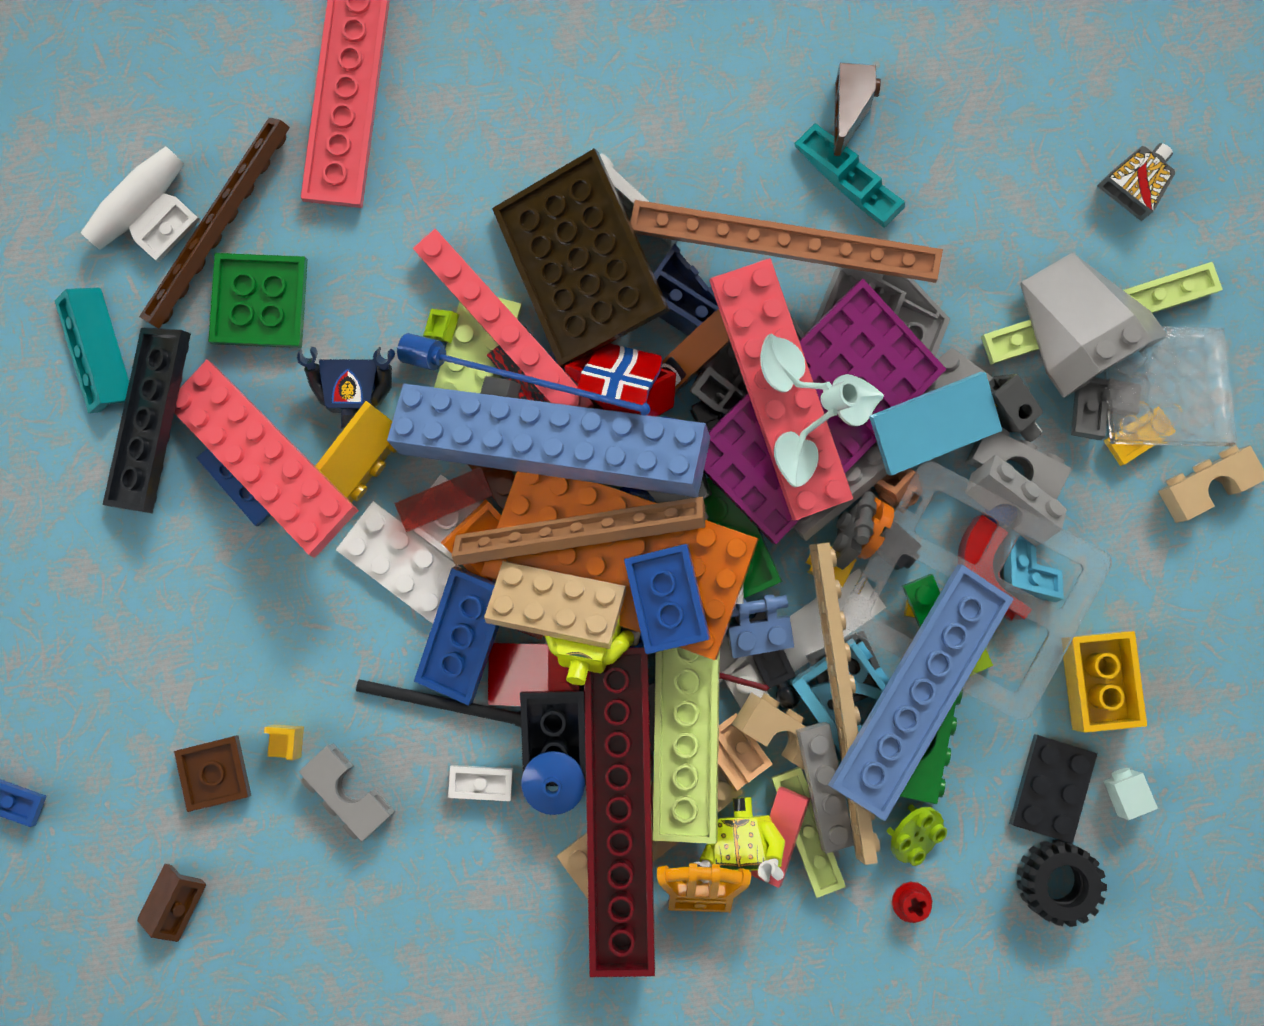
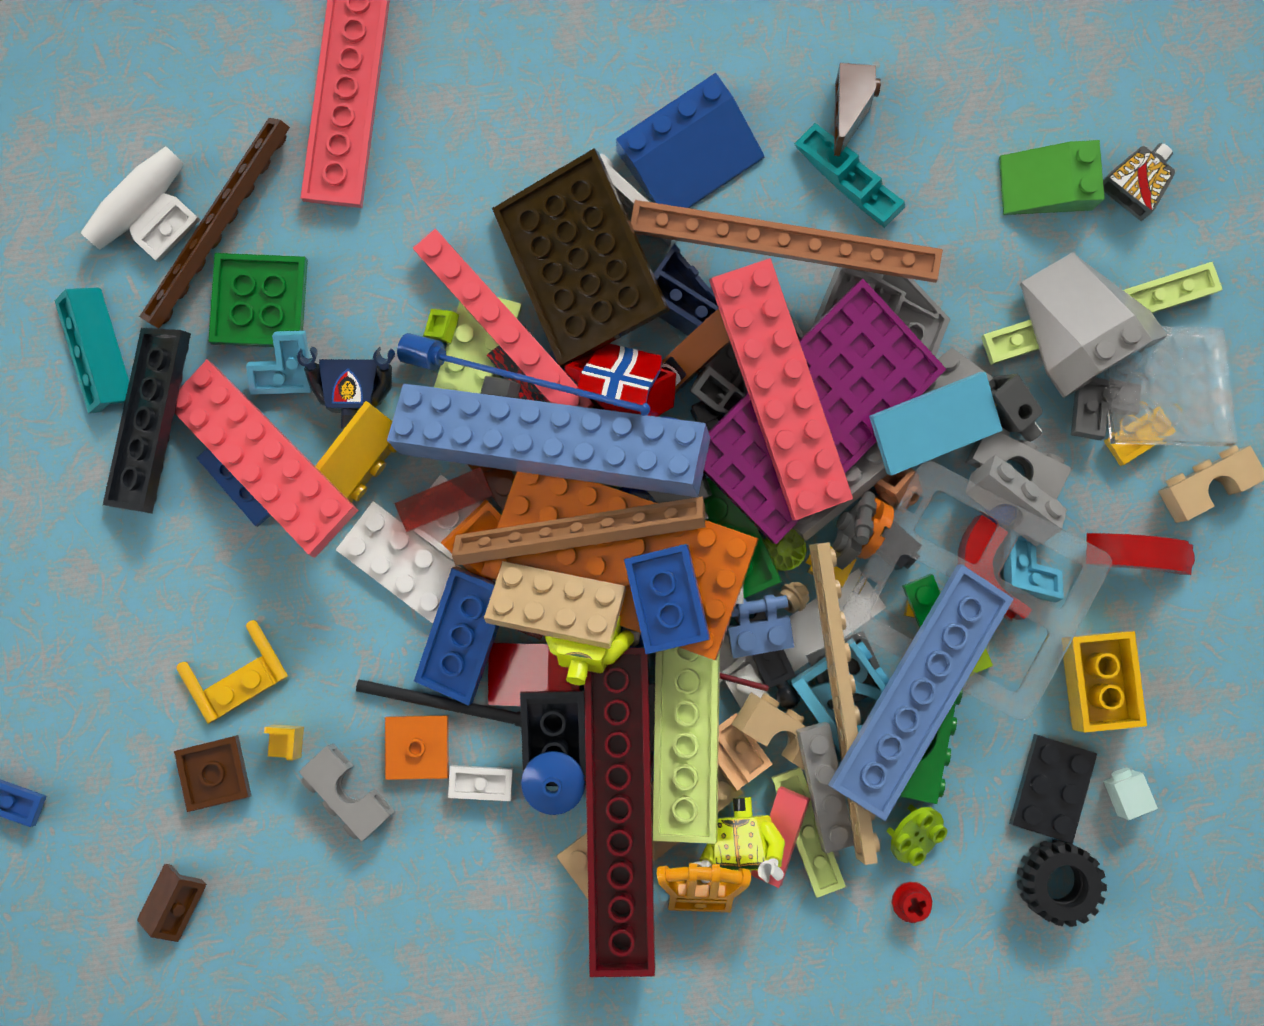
(239, 685): none -> yellow plate
(285, 373): none -> medium azure plate
(417, 747): none -> orange plate
(690, 146): none -> blue slope
(788, 551): none -> lime wheel
(797, 596): none -> tan plate
(848, 396): light aqua plant -> none
(1052, 178): none -> bright green slope
(1146, 552): none -> red arch

